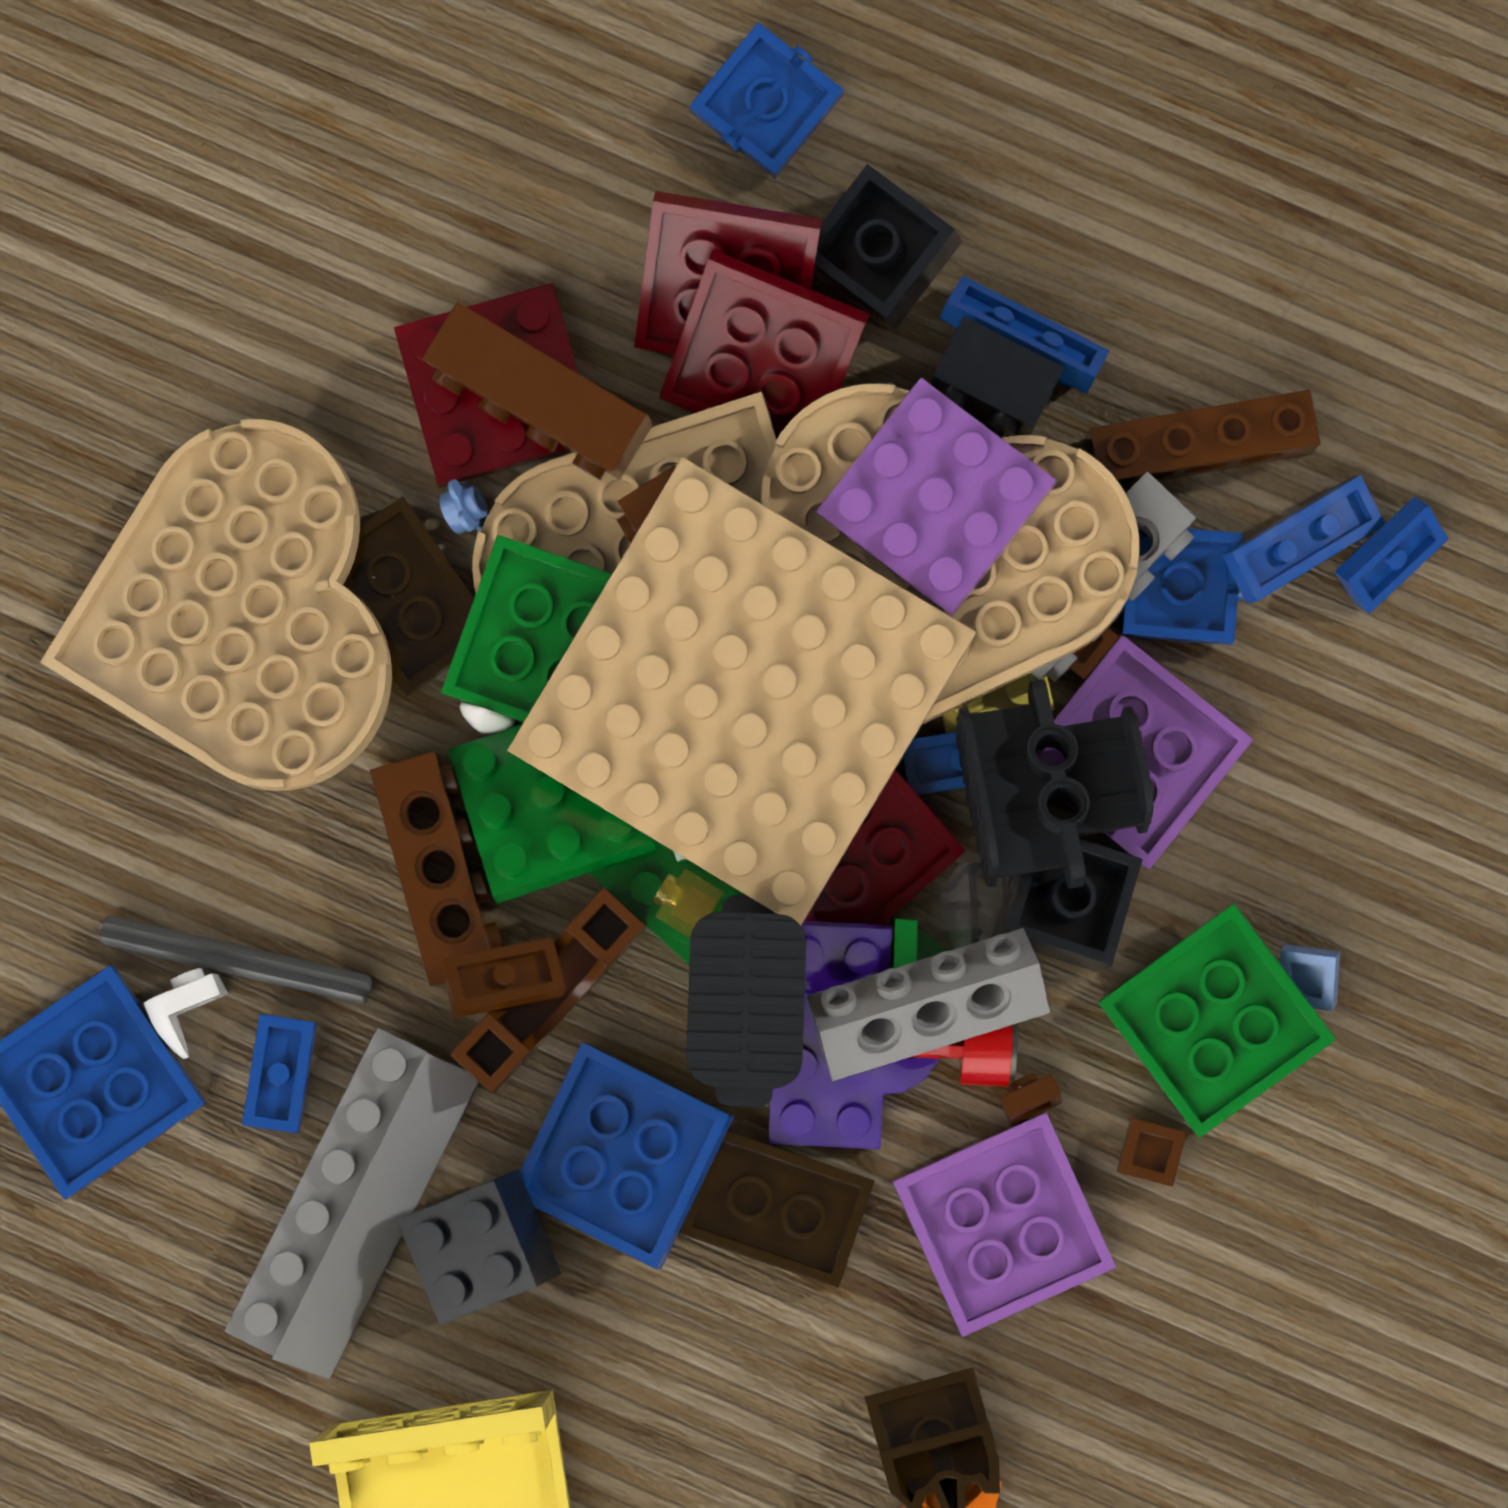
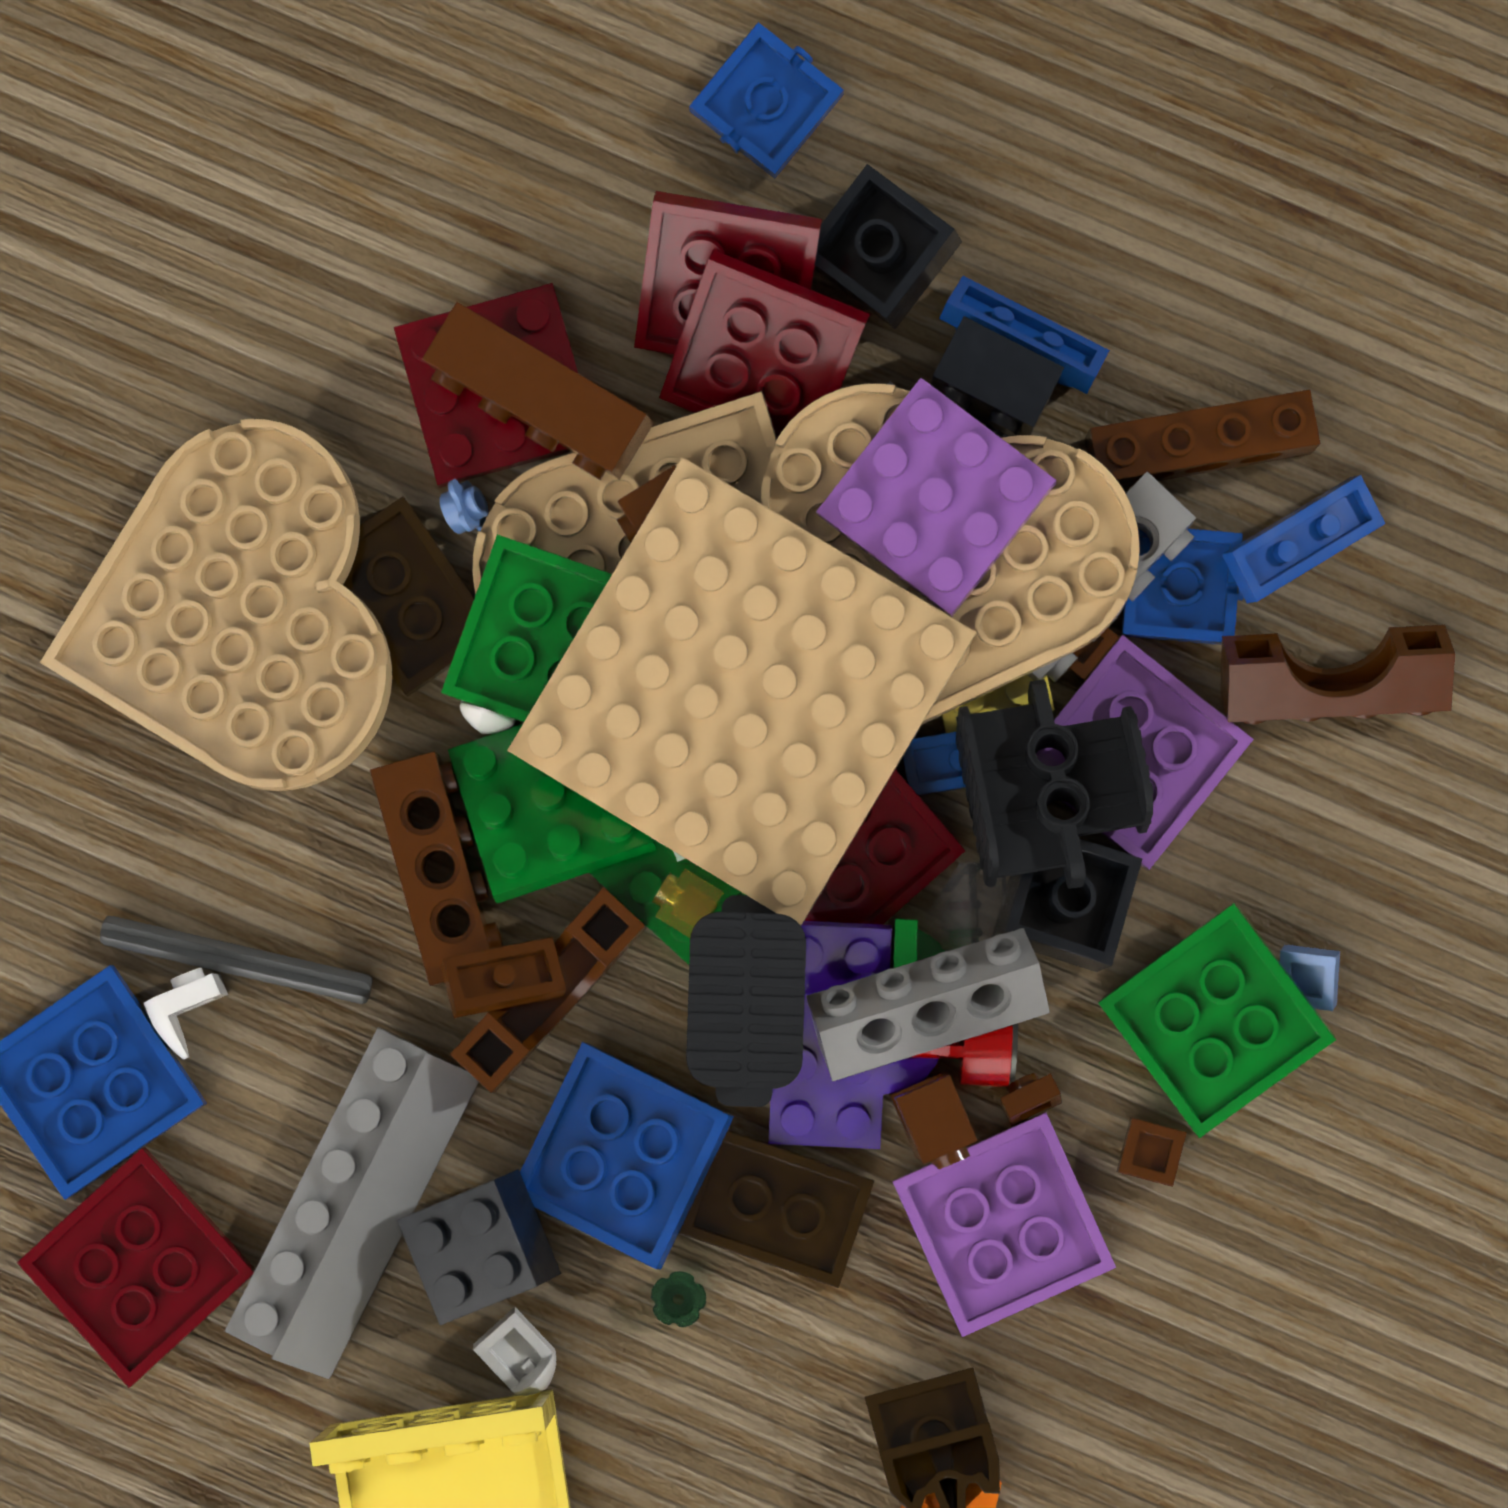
(136, 1267): none -> dark red plate
(279, 1073): blue plate -> none
(518, 1354): none -> white plate
(669, 1312): none -> clear green plate
(934, 1121): none -> reddish brown arch
(1391, 555): blue plate -> none
(1403, 675): none -> reddish brown arch

